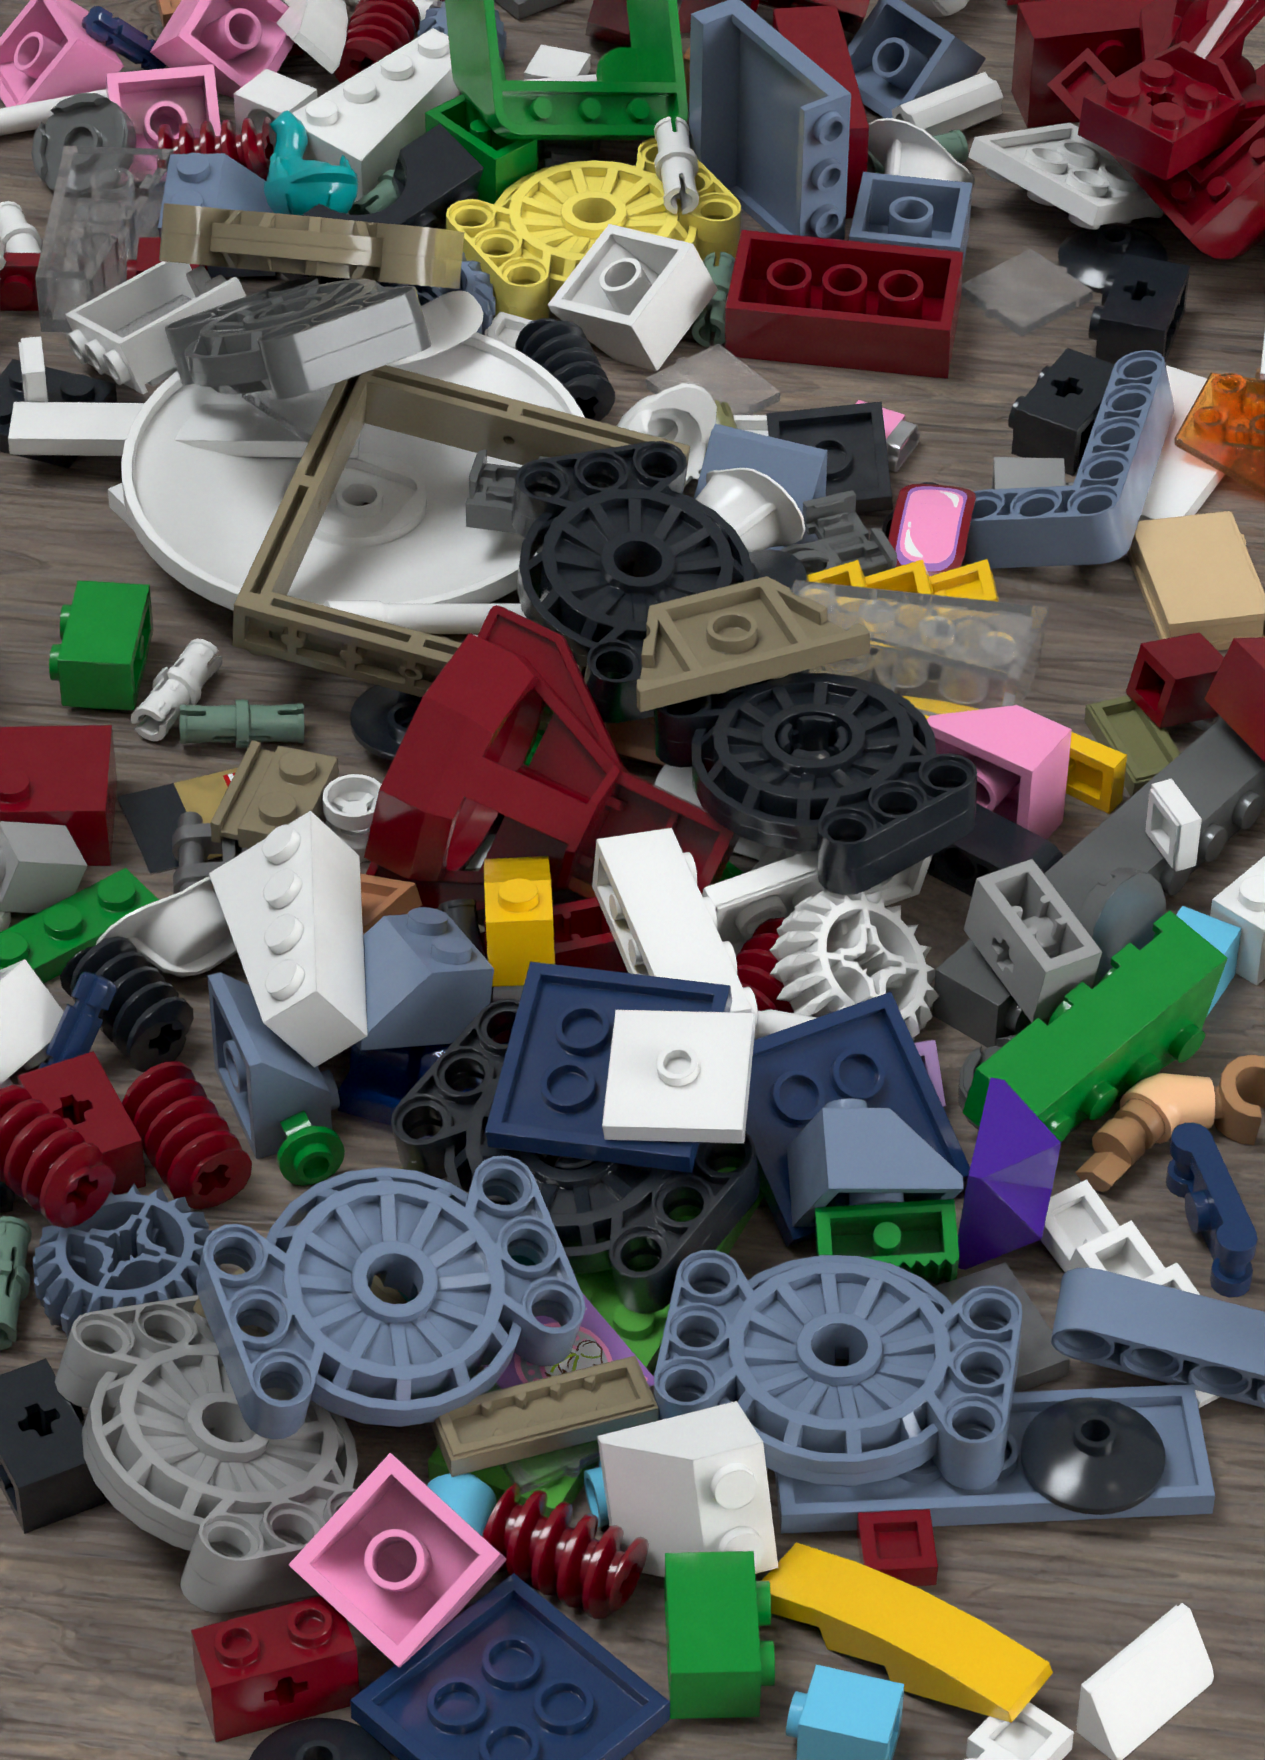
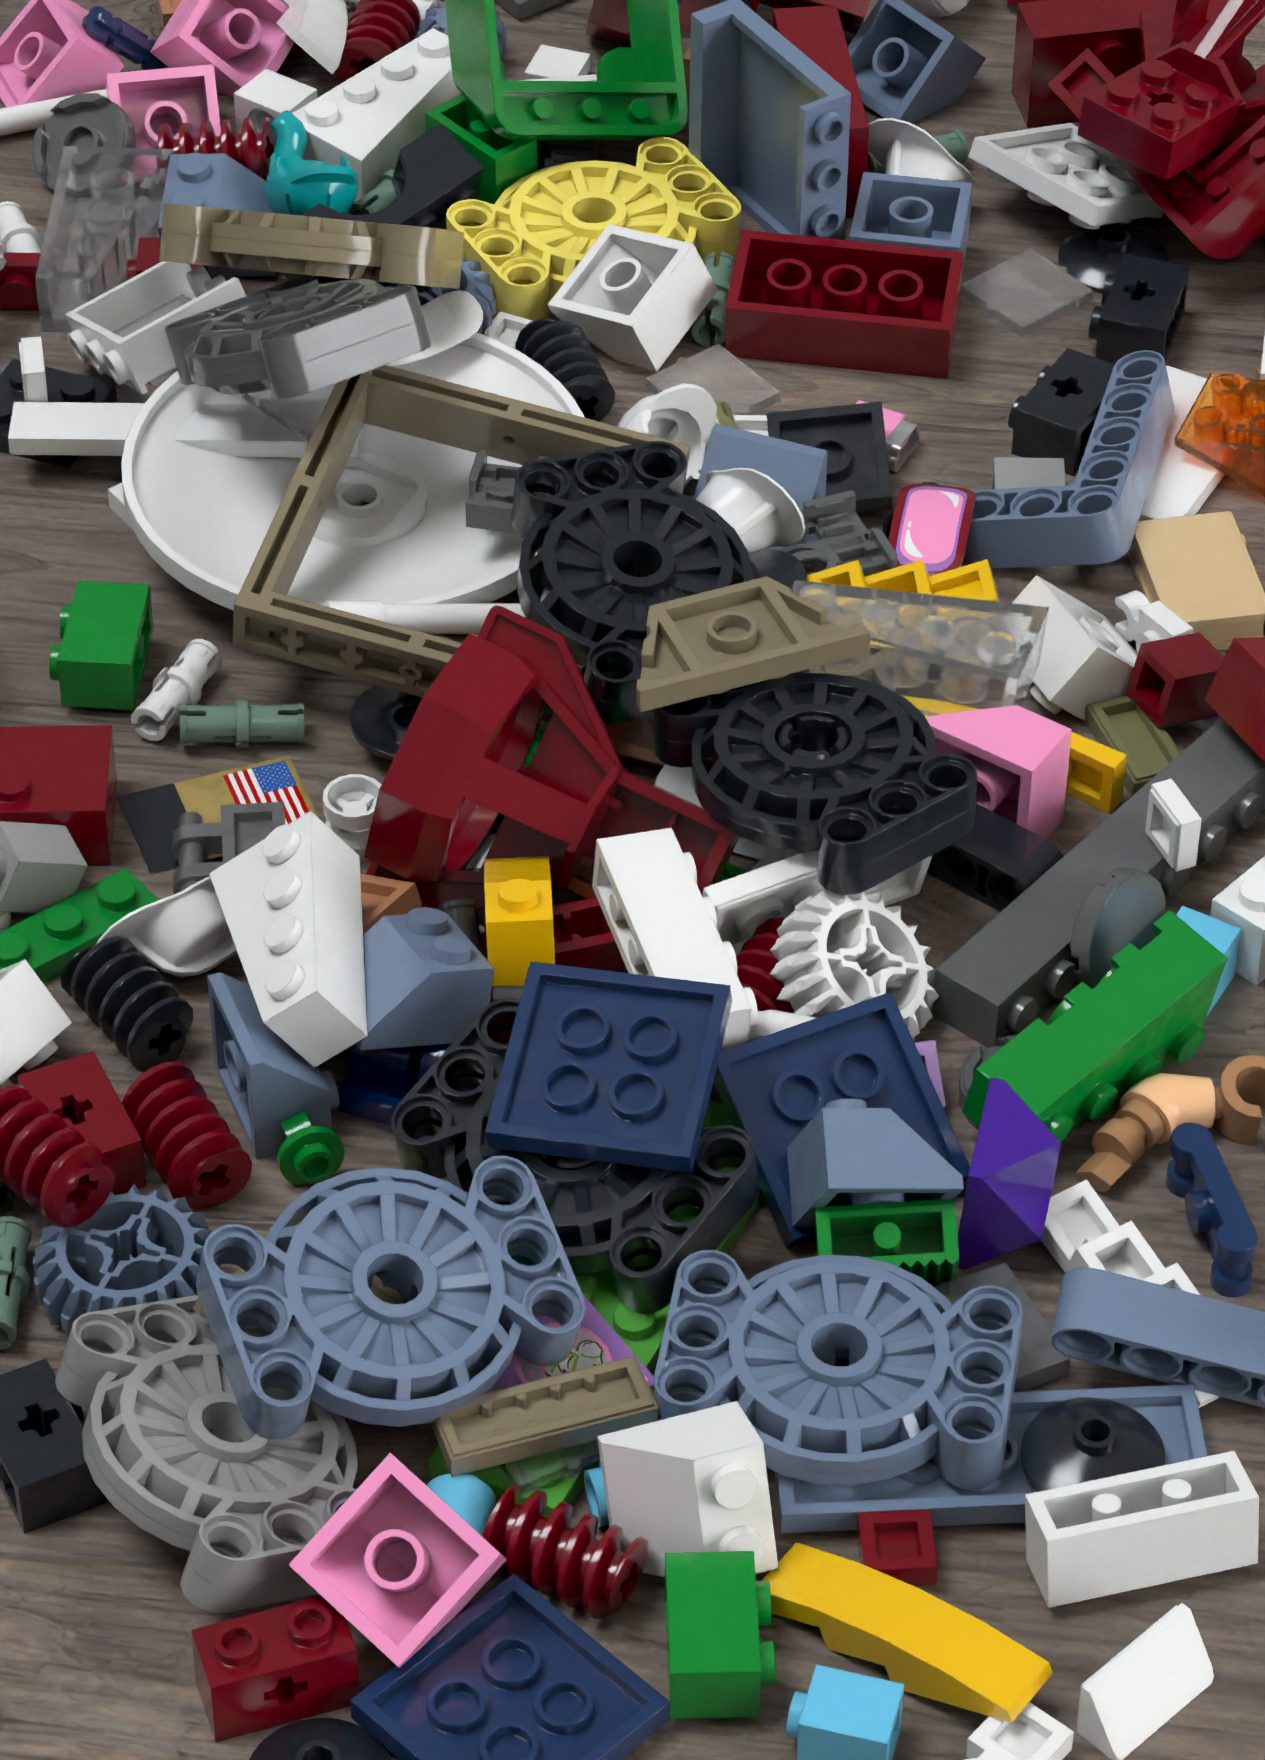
(81, 1022): dark blue axle -> none
(271, 792): dark tan plate -> none
(676, 165): white pin -> none
(679, 1076): white plate -> none
(954, 106): white axle -> none
(1030, 938): light grey brick -> none
(1080, 655): none -> white slope
(1141, 1529): none -> white brick
(1148, 621): none -> white plate

